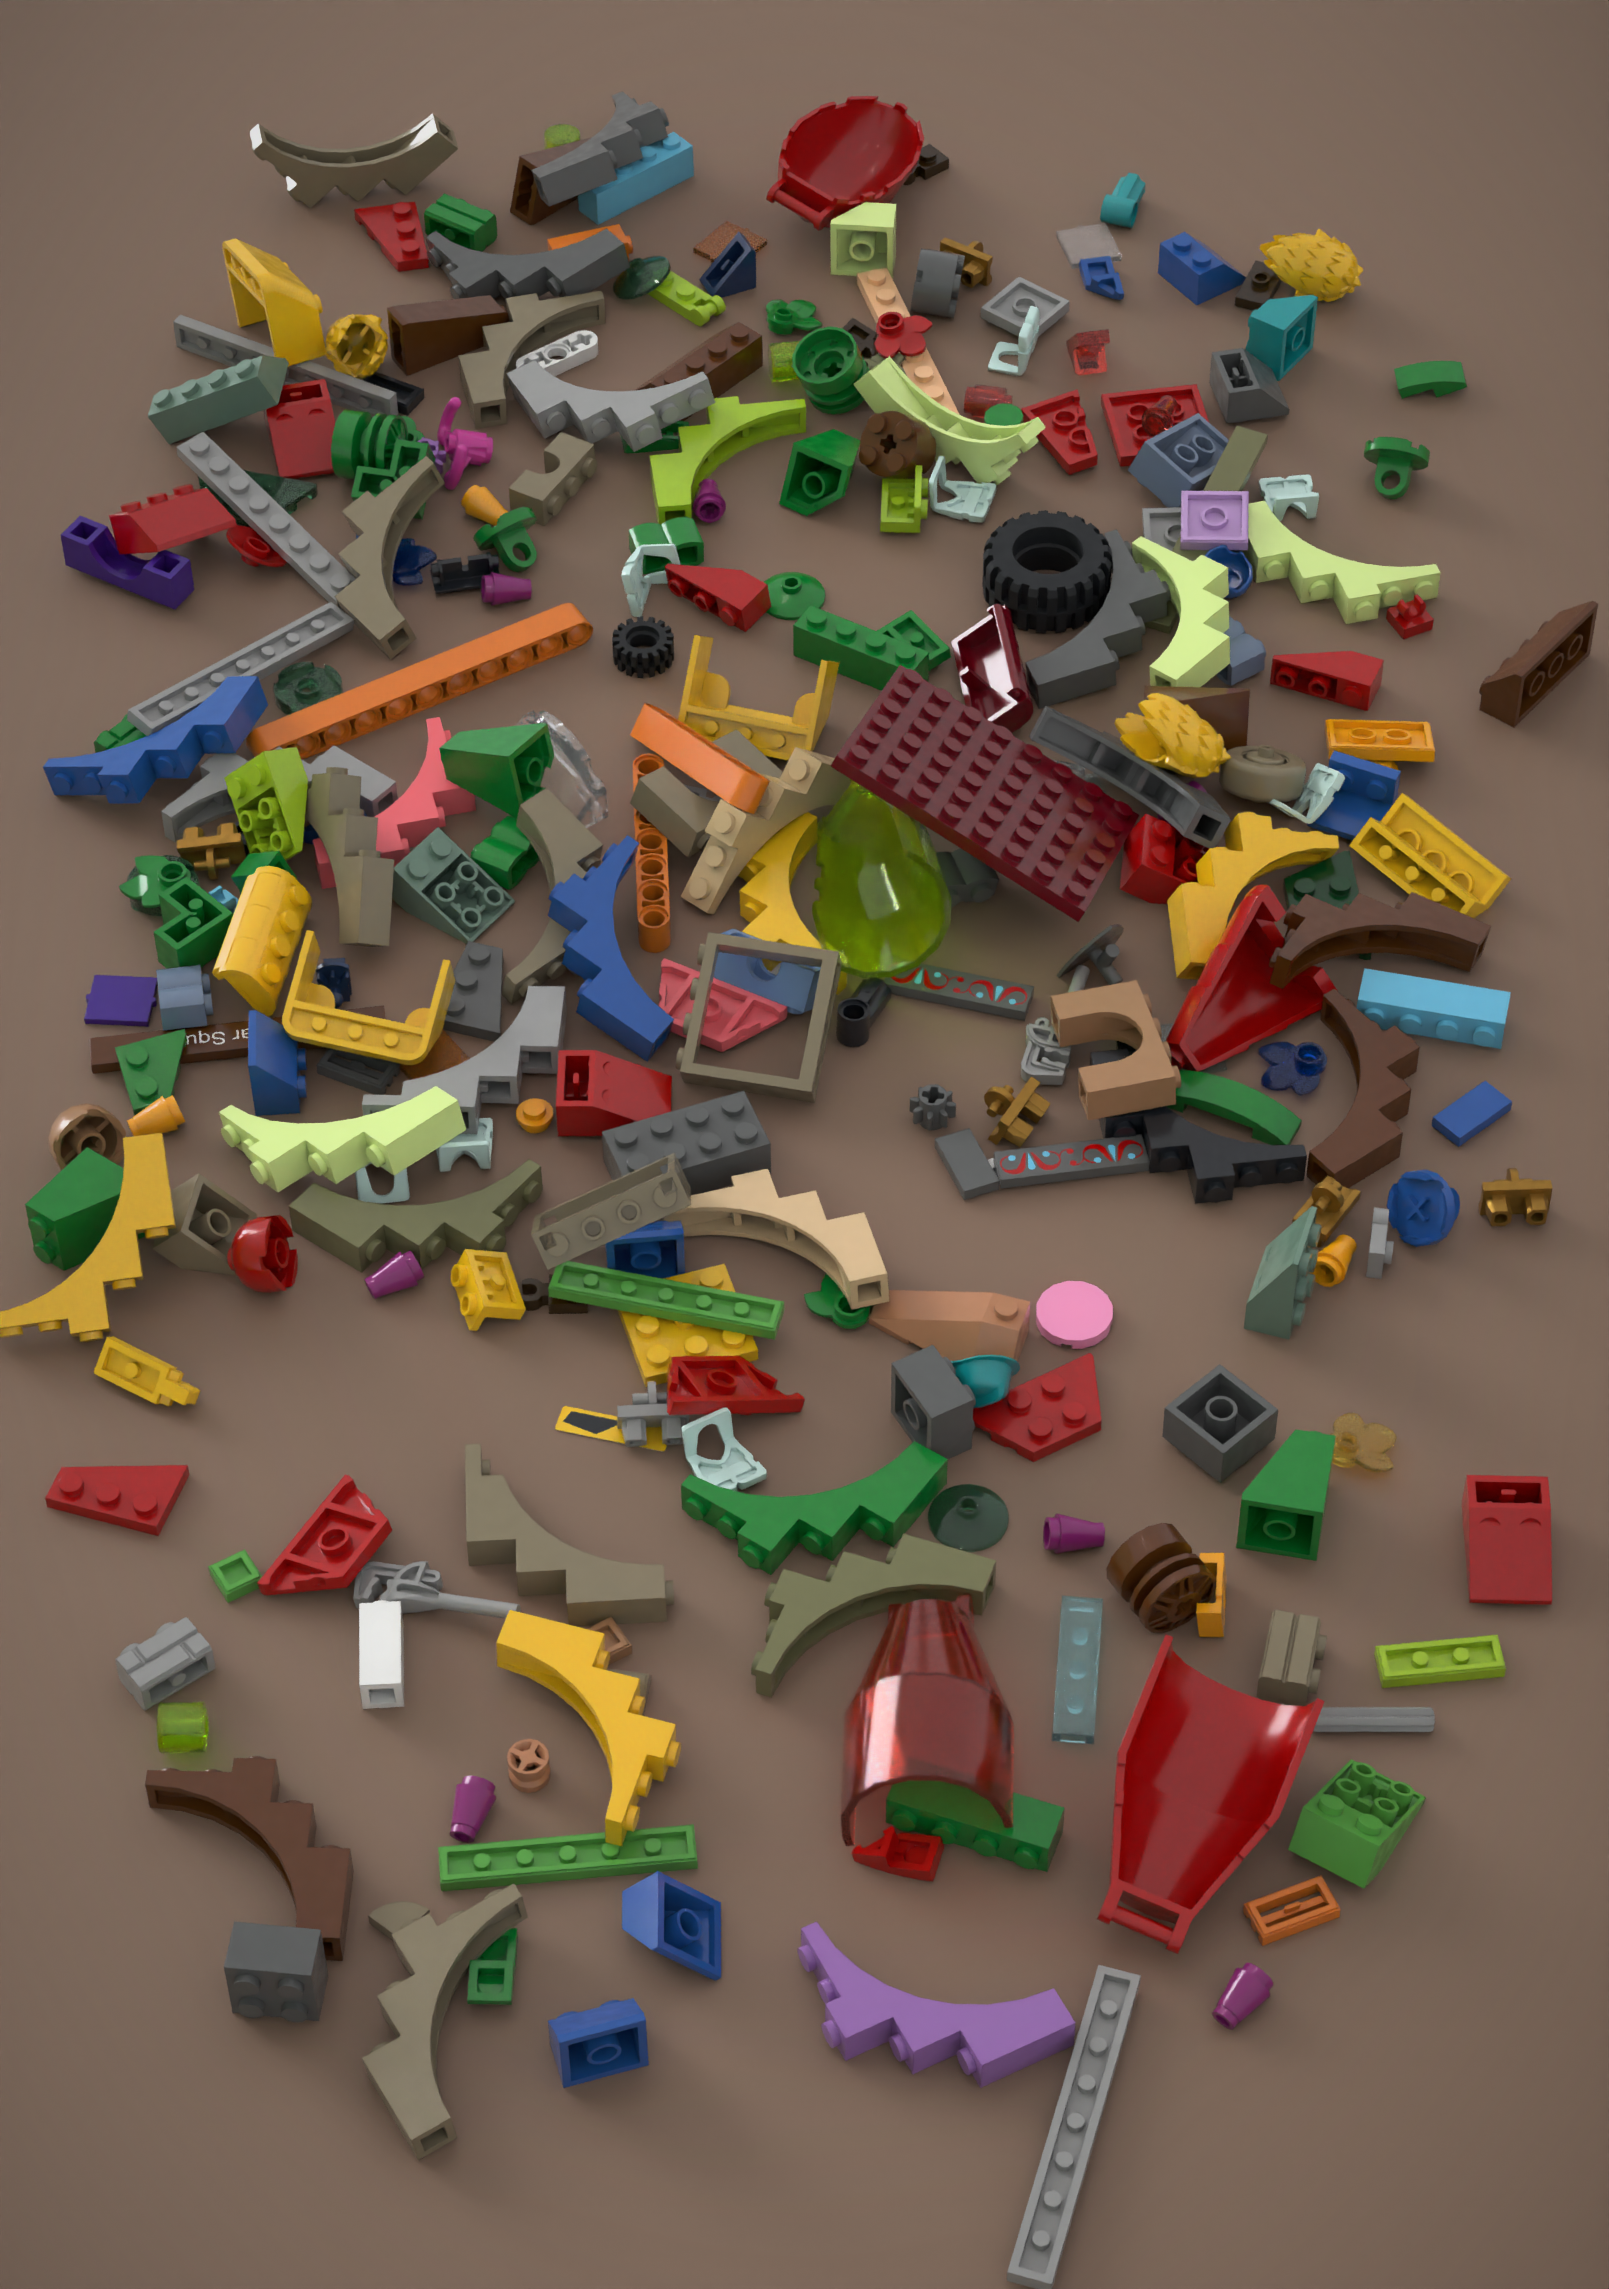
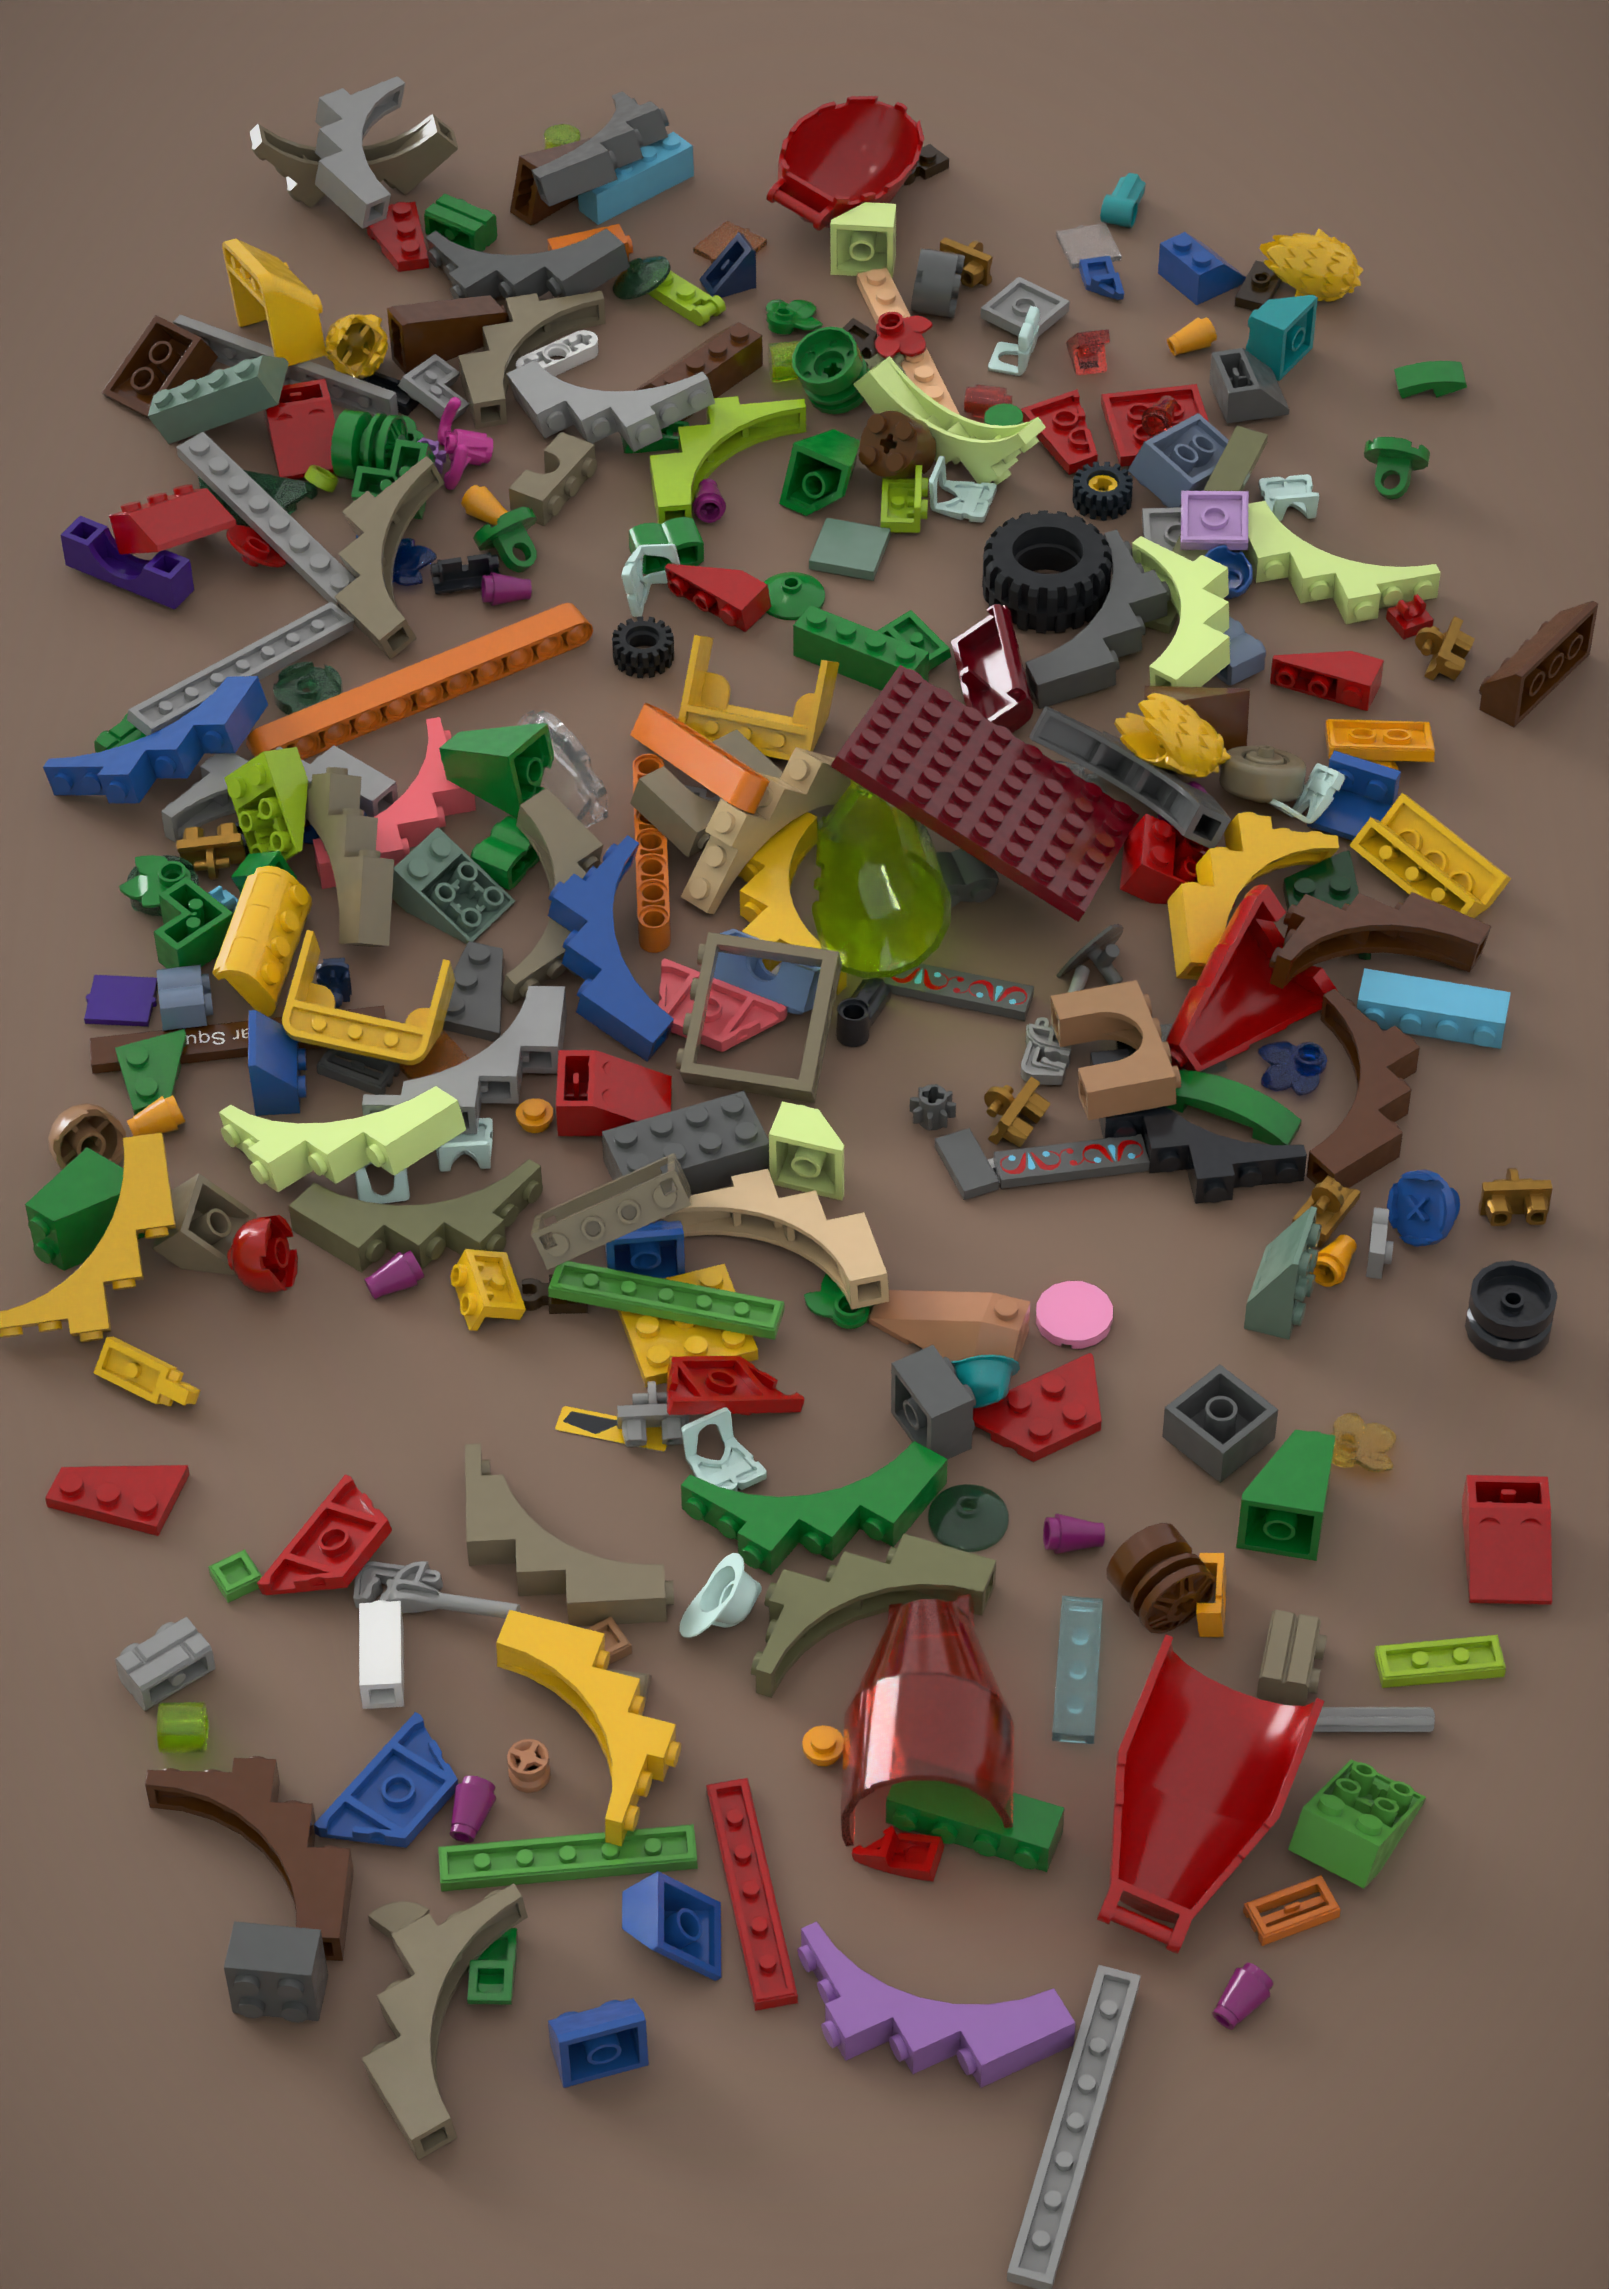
(159, 361): none -> reddish brown slope
(321, 478): none -> lime tile
(343, 165): none -> light grey arch
(394, 1792): none -> blue wing
(430, 385): none -> light grey plate
(723, 1600): none -> light aqua piece
(751, 1894): none -> red tile
(806, 1152): none -> yellowish green slope
(823, 1745): none -> light orange plate
(849, 549): none -> sand green tile
(1111, 501): none -> black bush
(1192, 337): none -> light orange cone
(1440, 645): none -> pearl gold hips
(1471, 1113): blue tile -> none
(1511, 1310): none -> black wheel

